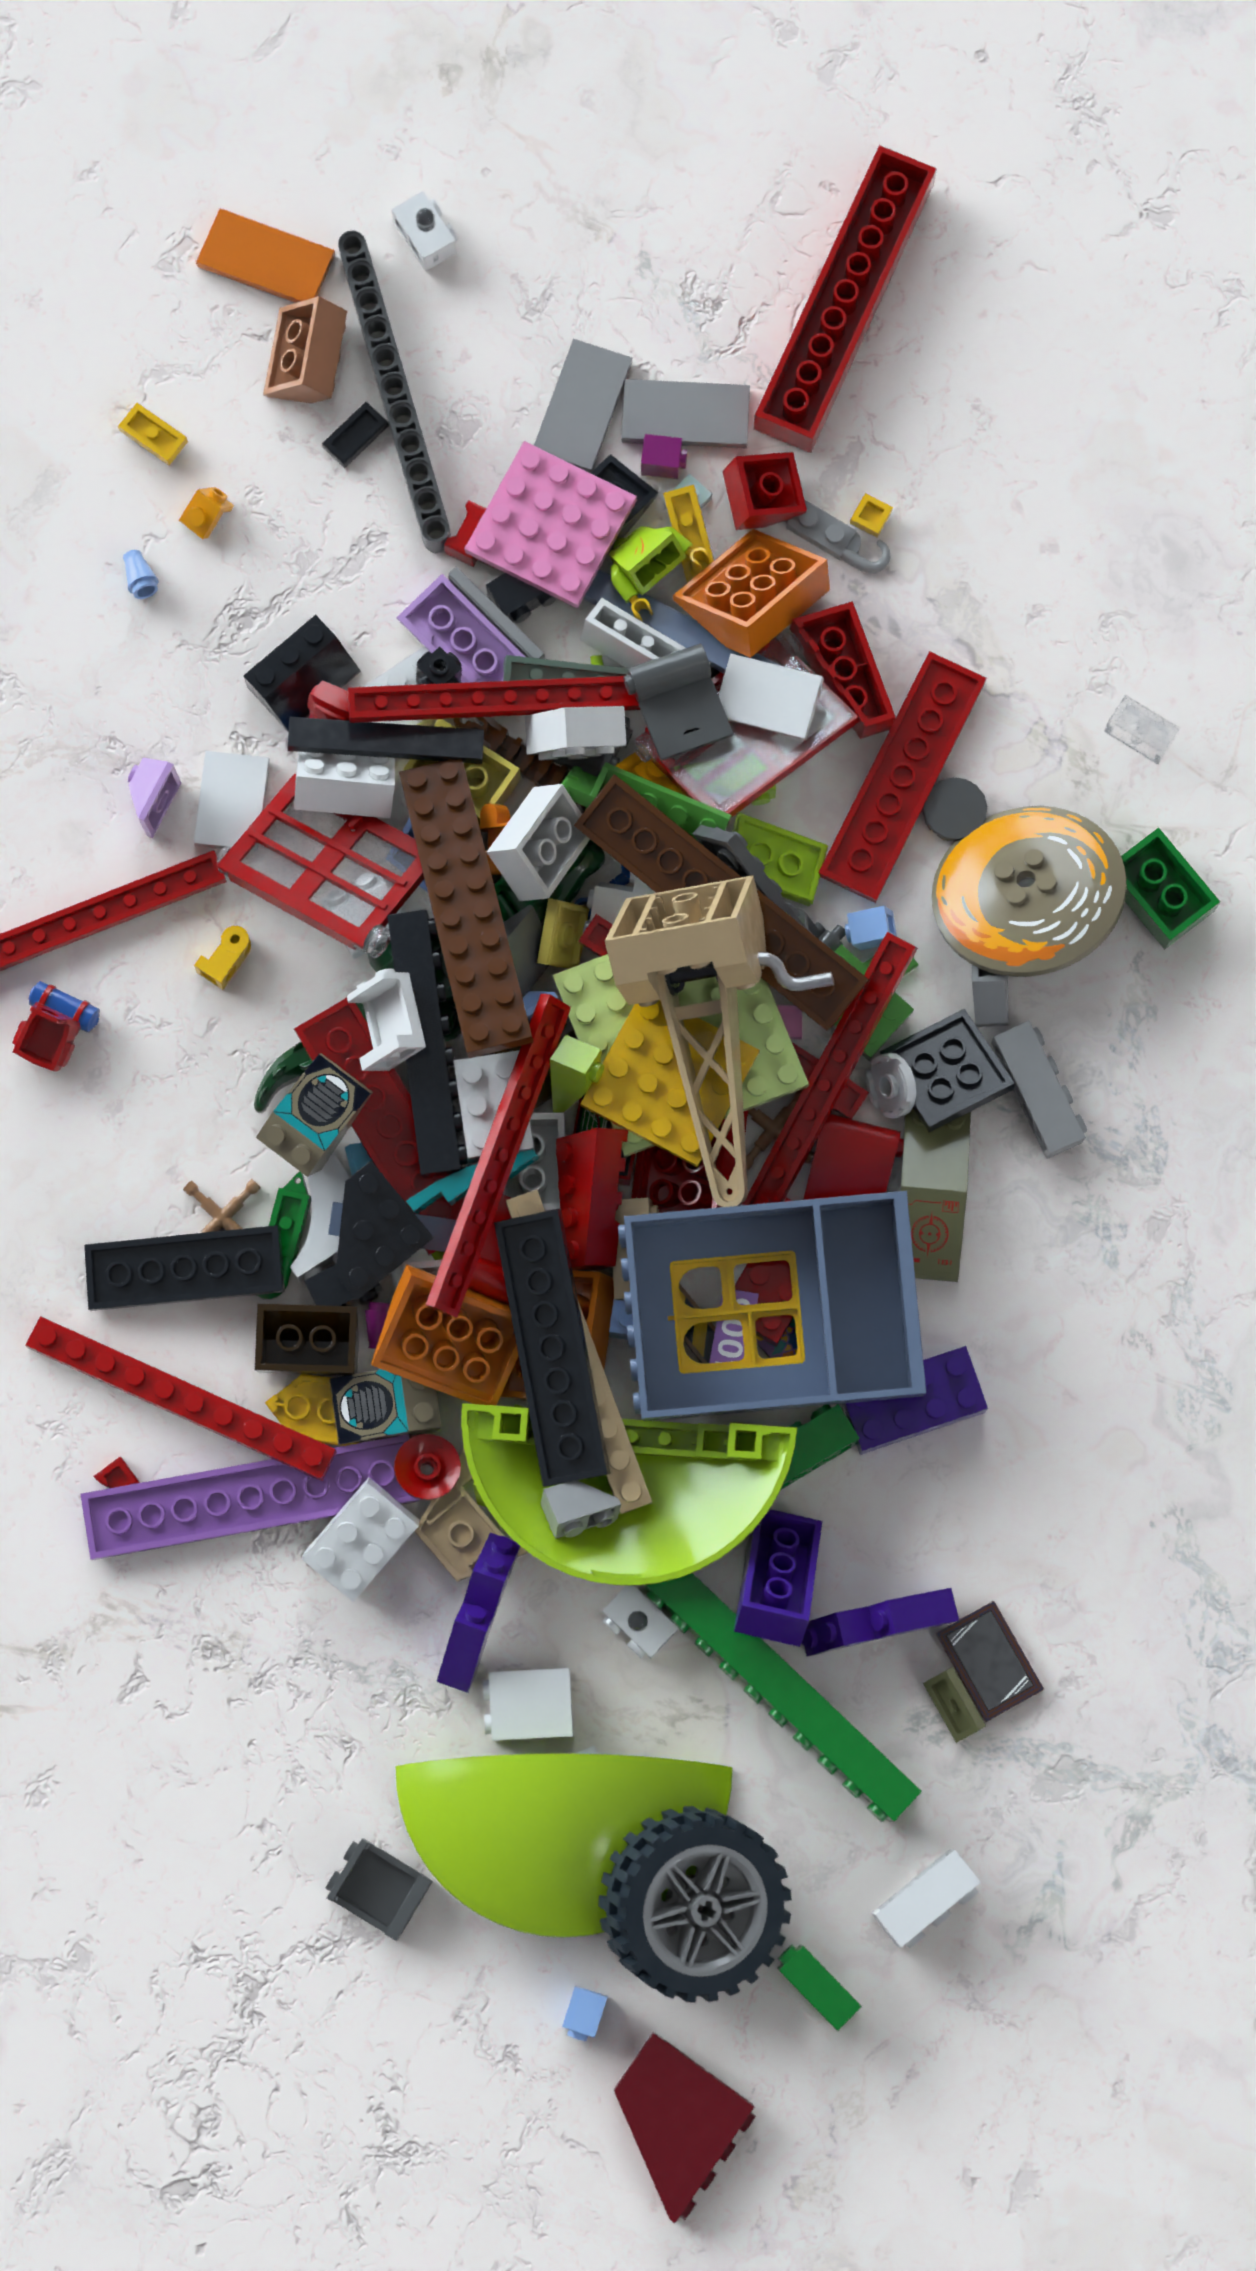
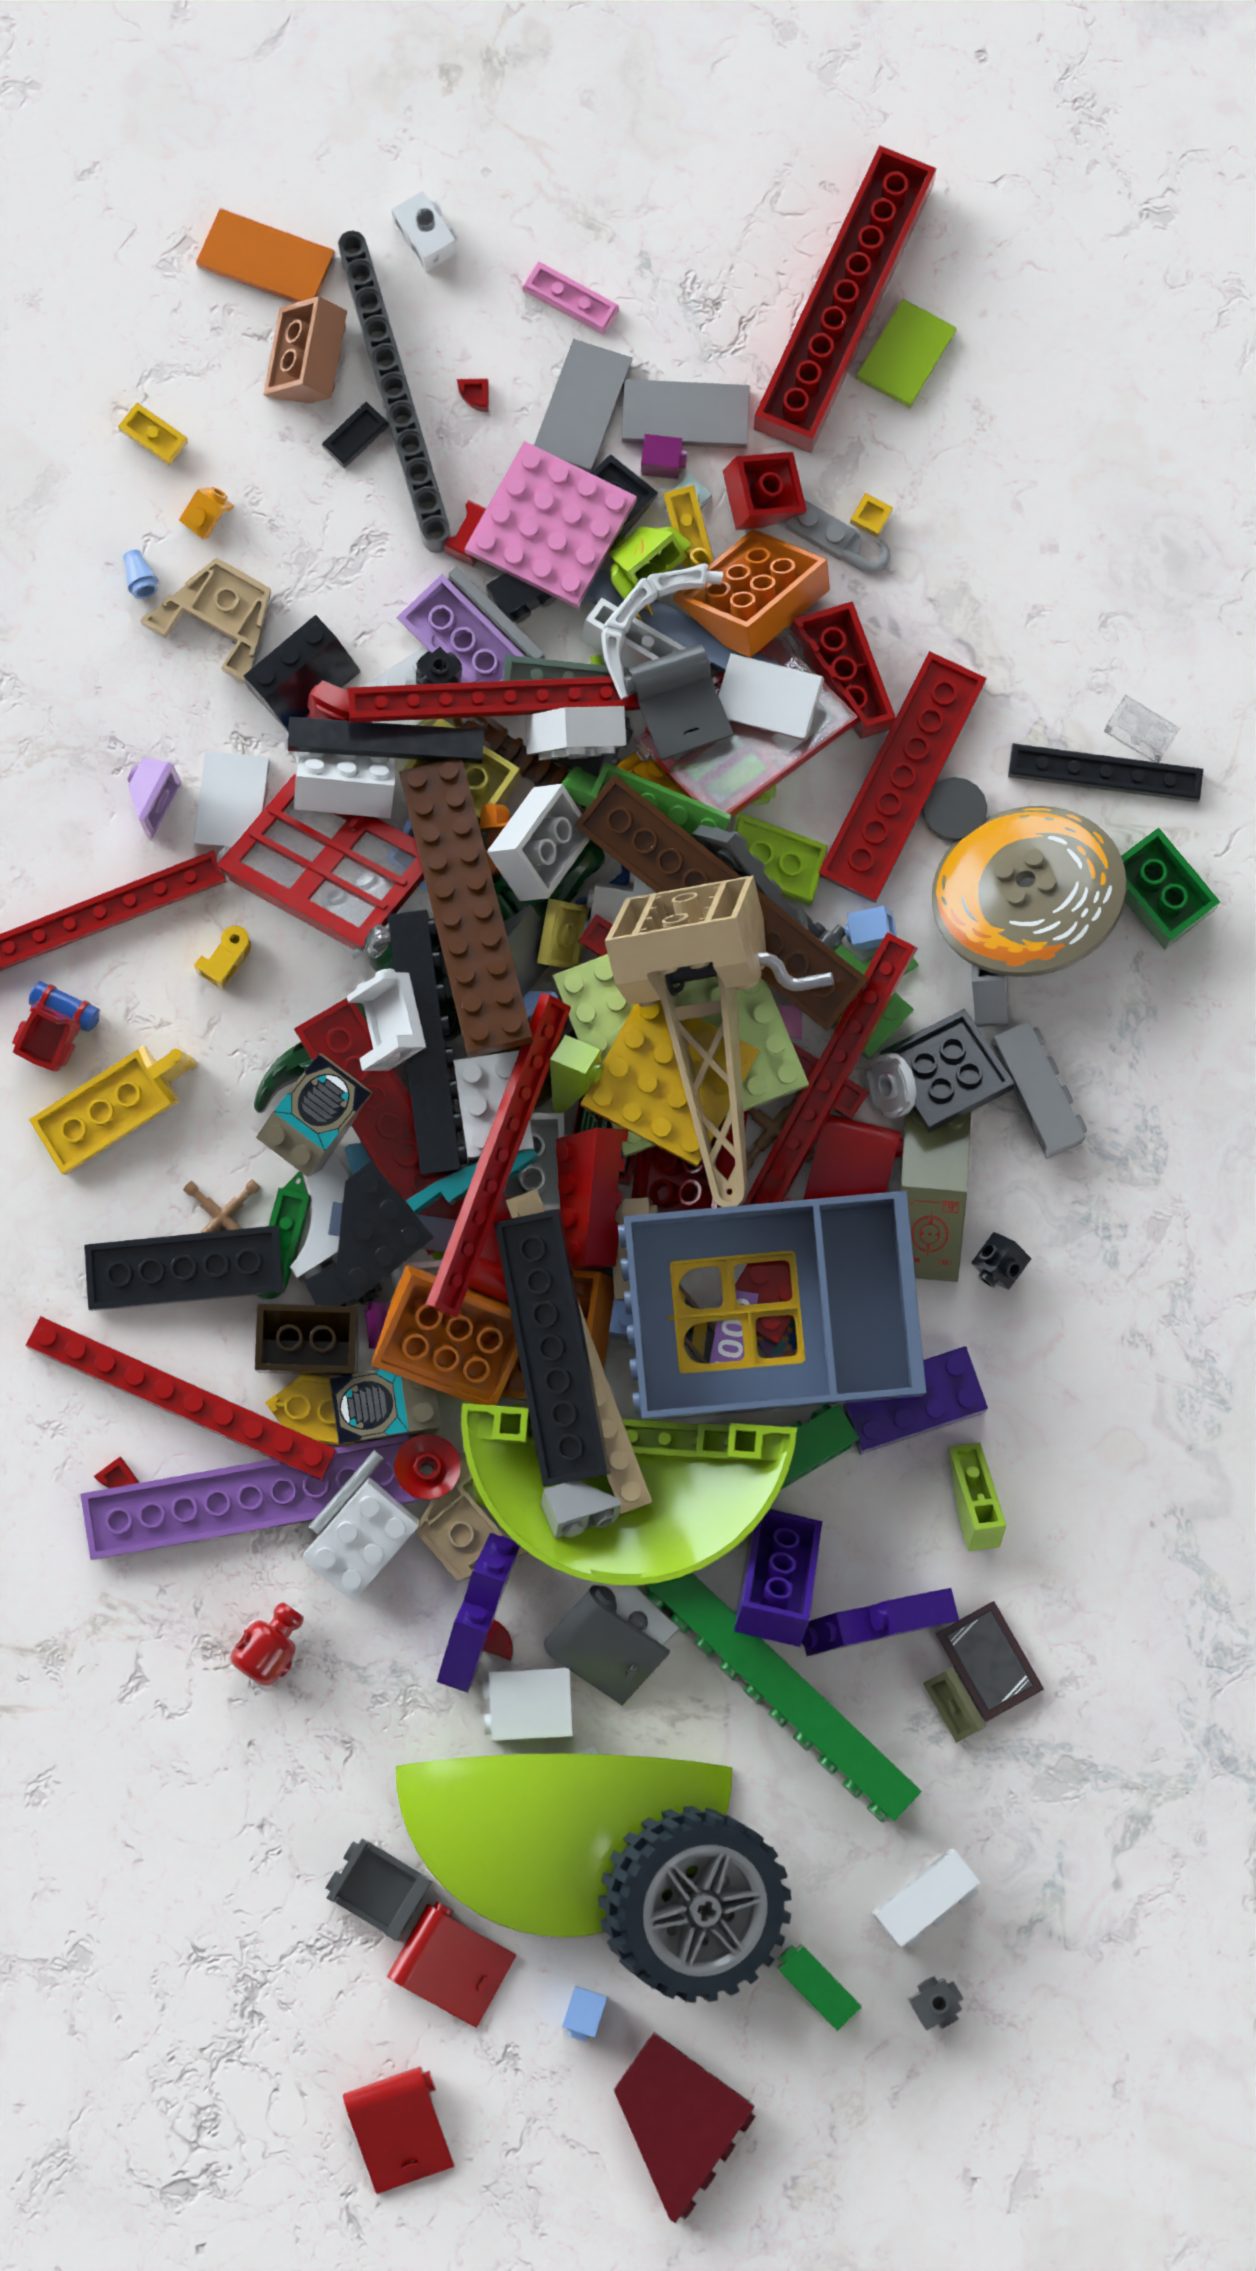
(110, 1106): none -> yellow hinge
(223, 601): none -> tan wing
(265, 1648): none -> red piece
(346, 1492): none -> light grey bar
(398, 2125): none -> red door
(446, 1963): none -> red door
(475, 393): none -> red tile
(499, 1642): none -> red tile
(570, 298): none -> bright pink tile
(604, 1646): none -> dark grey door
(644, 593): none -> white animal
(906, 353): none -> lime tile
(923, 2003): none -> dark grey brick
(976, 1498): none -> lime slope
(1000, 1261): none -> black brick
(1105, 772): none -> black tile

